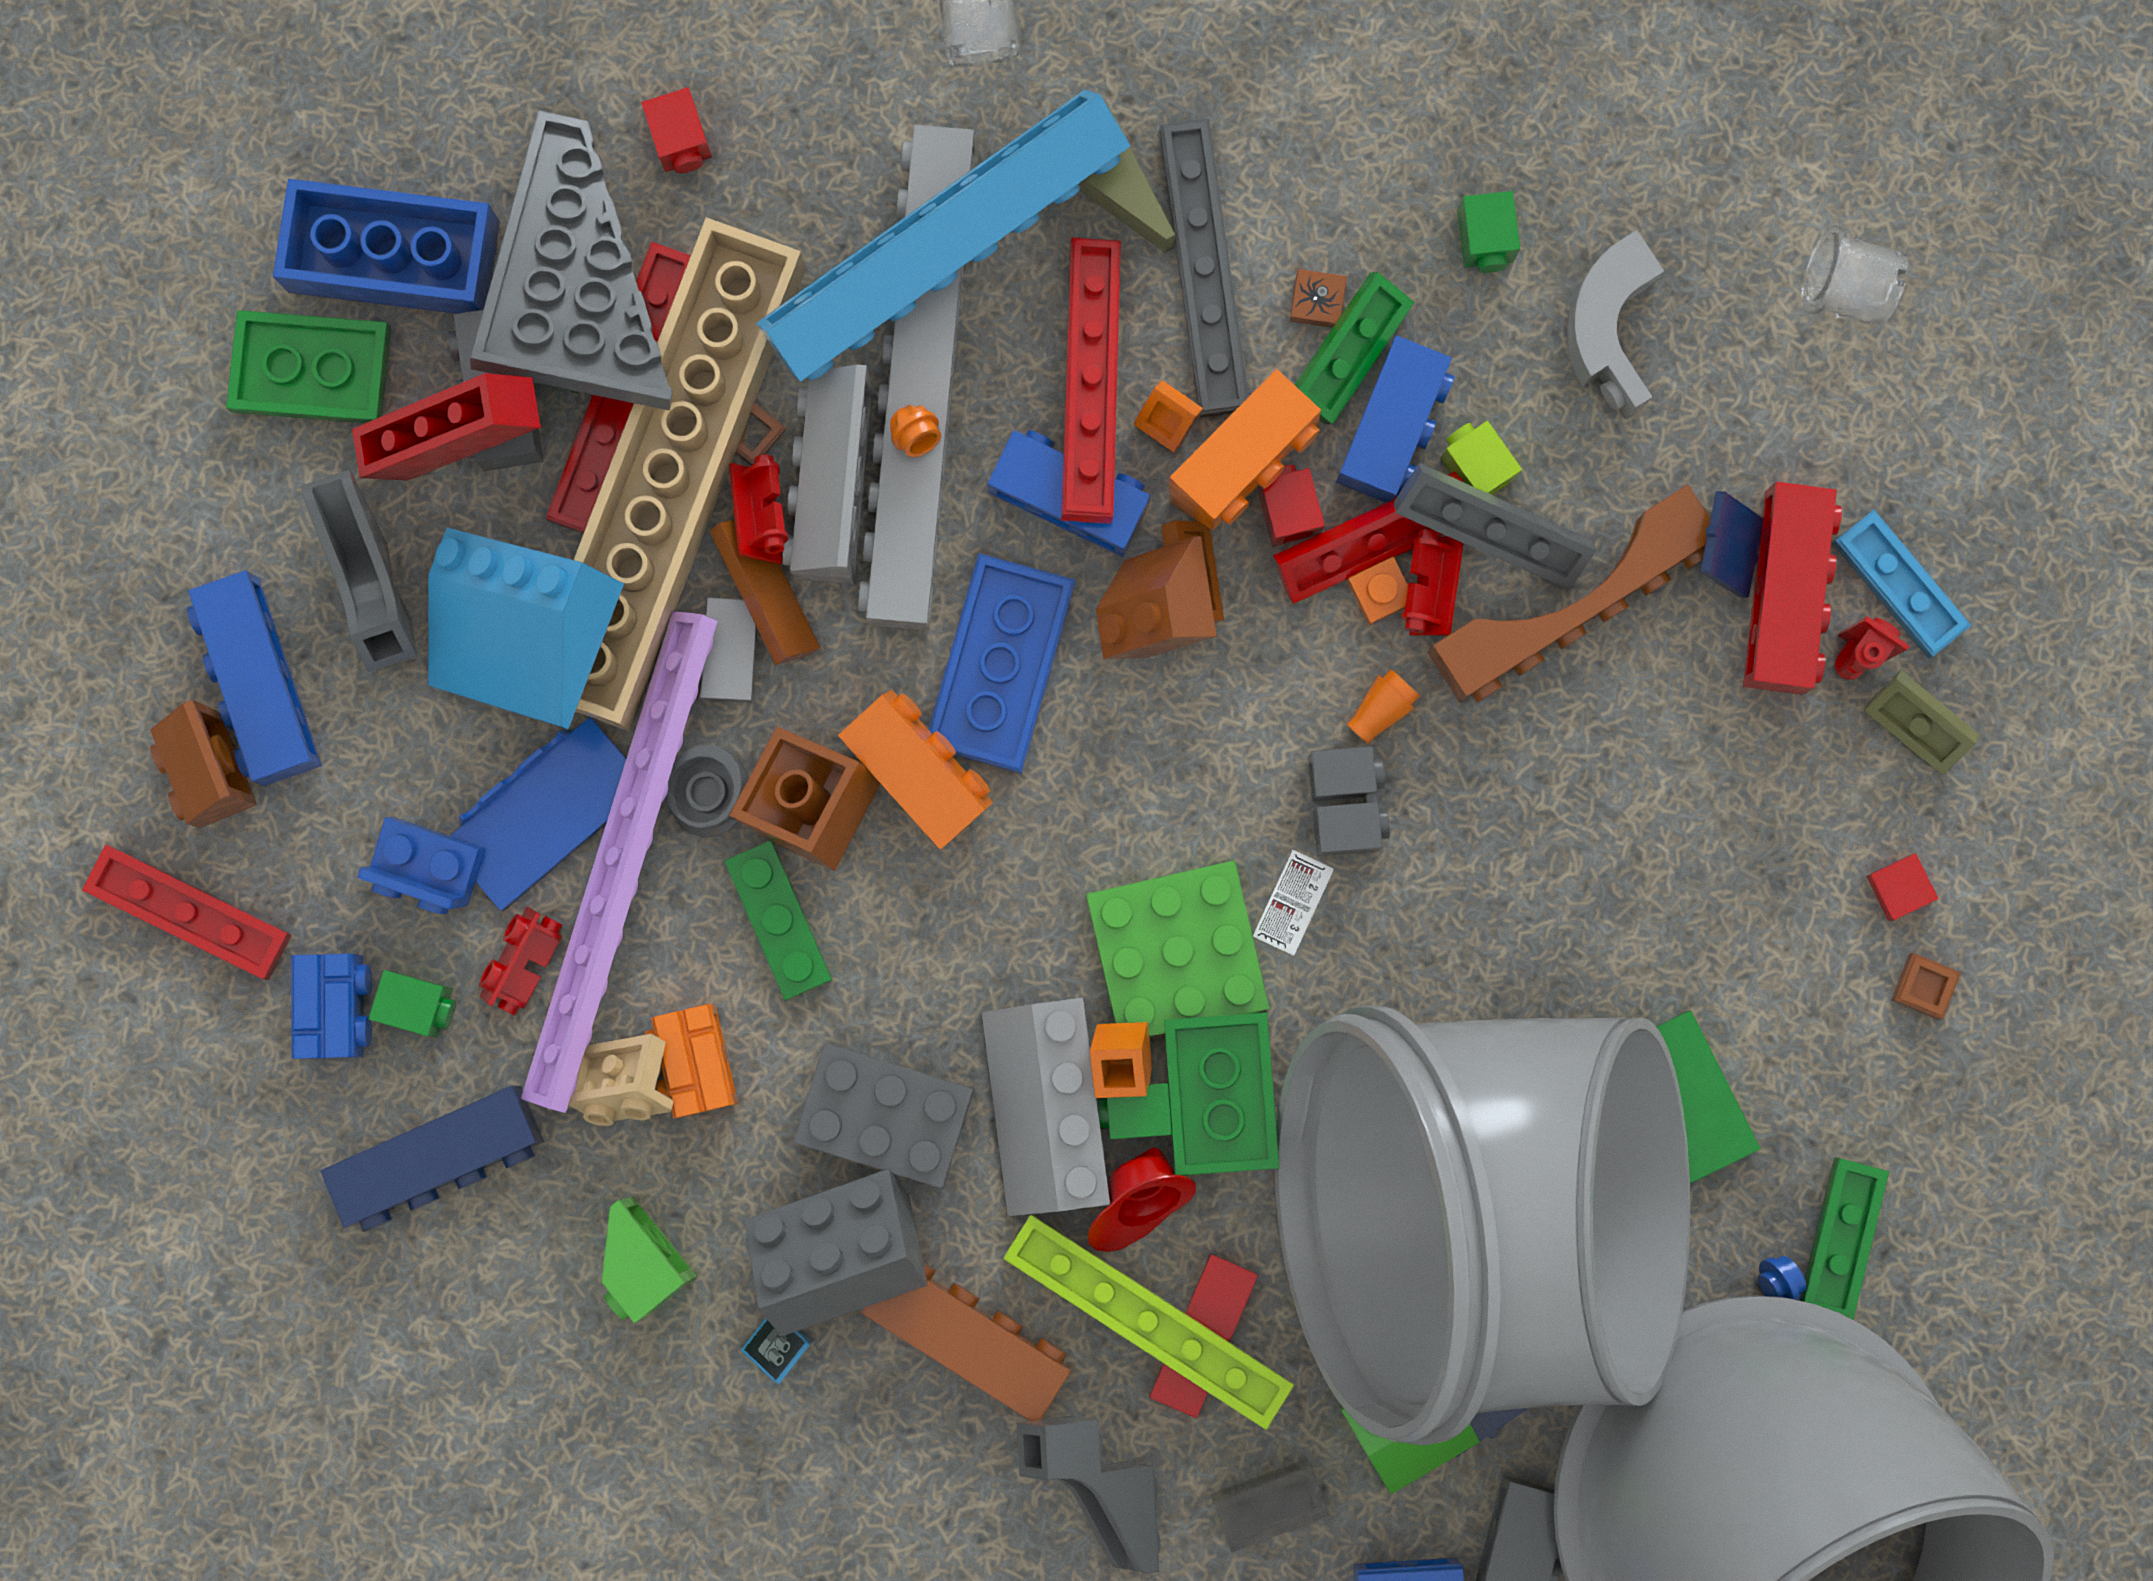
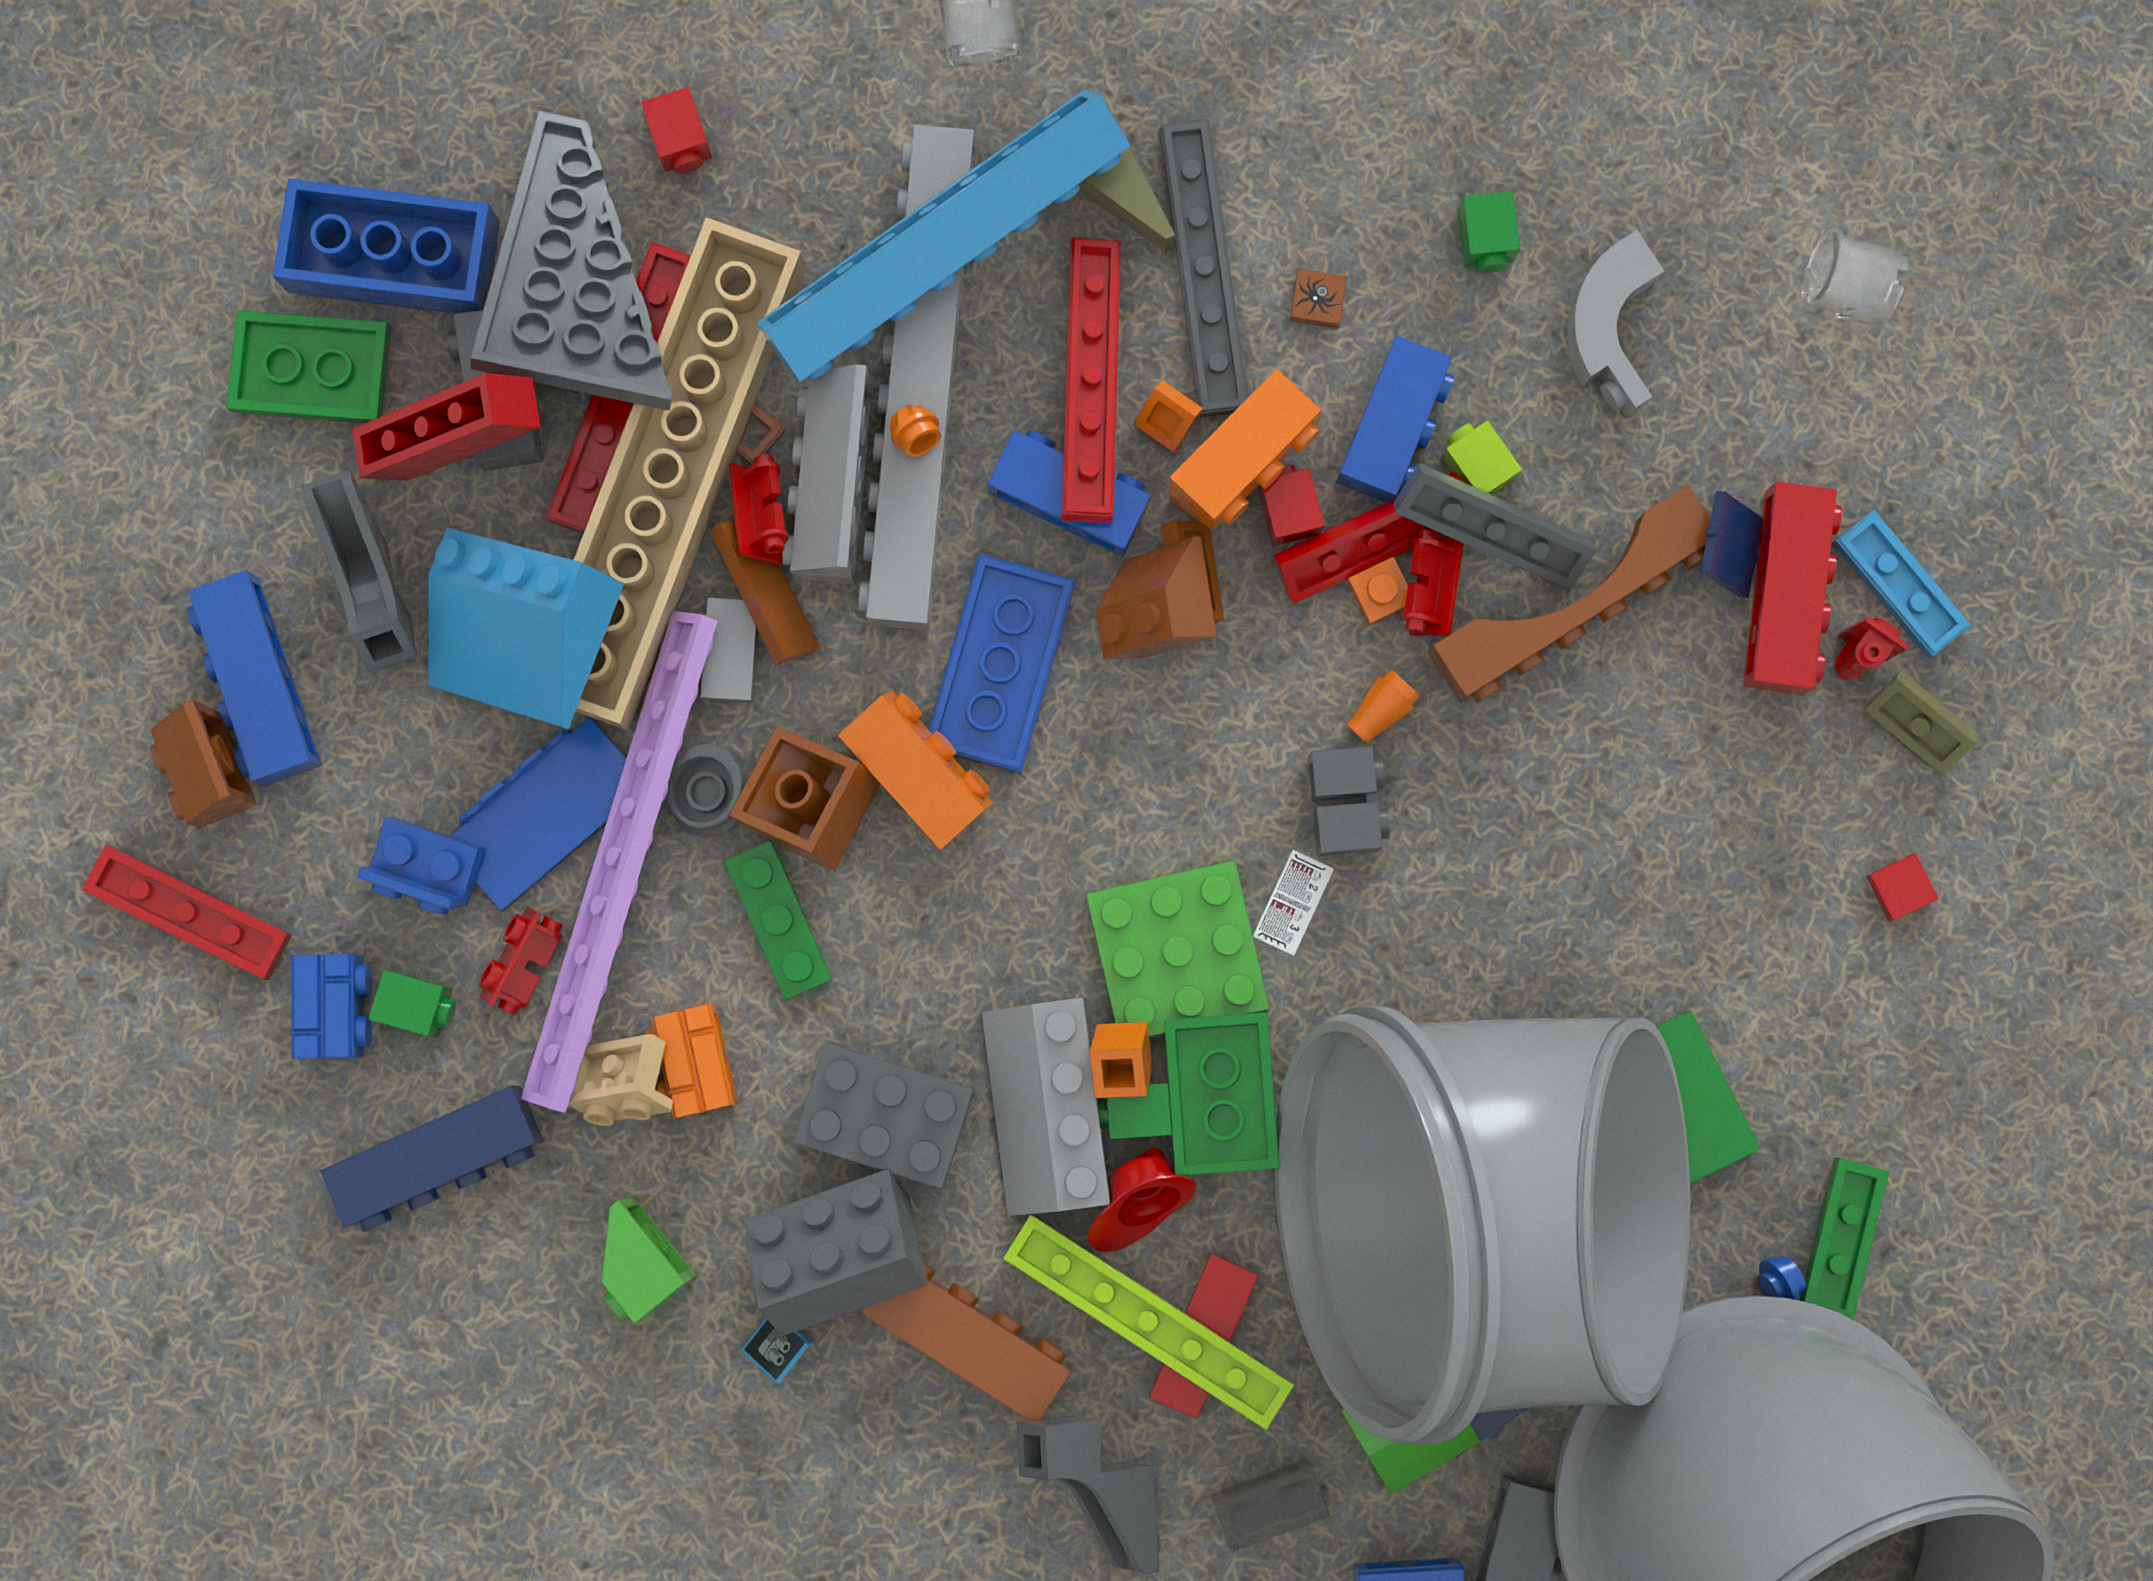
(1353, 345): green plate -> none
(1926, 986): dark orange tile -> none

